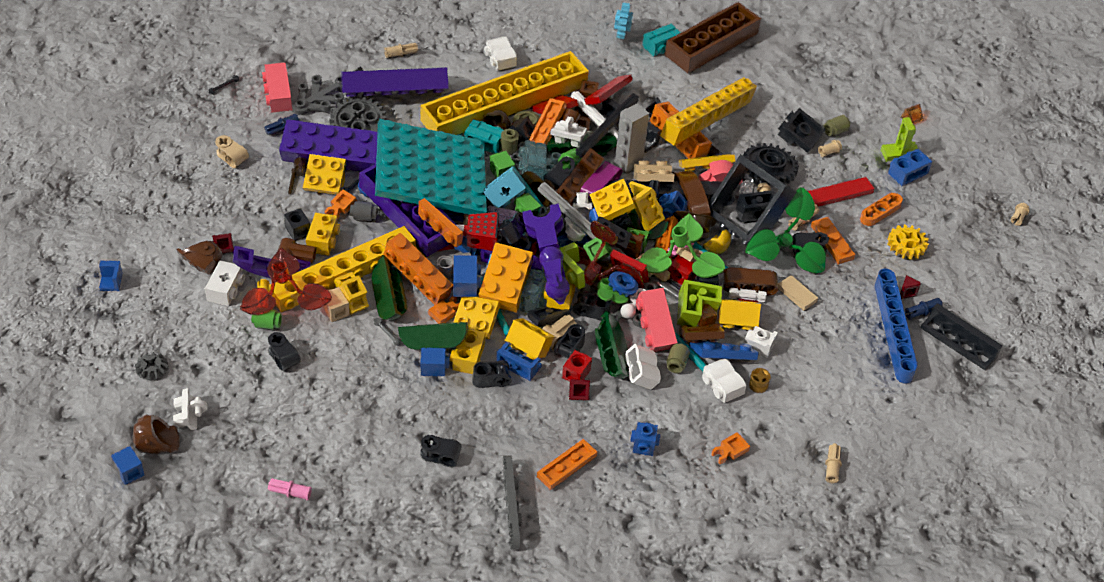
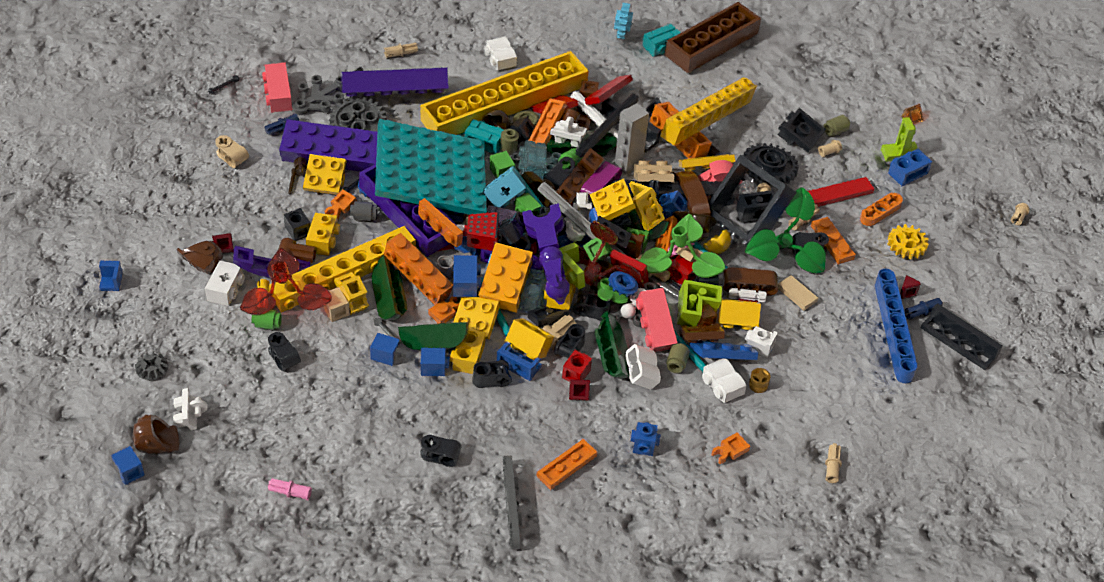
(383, 349): none -> blue panel

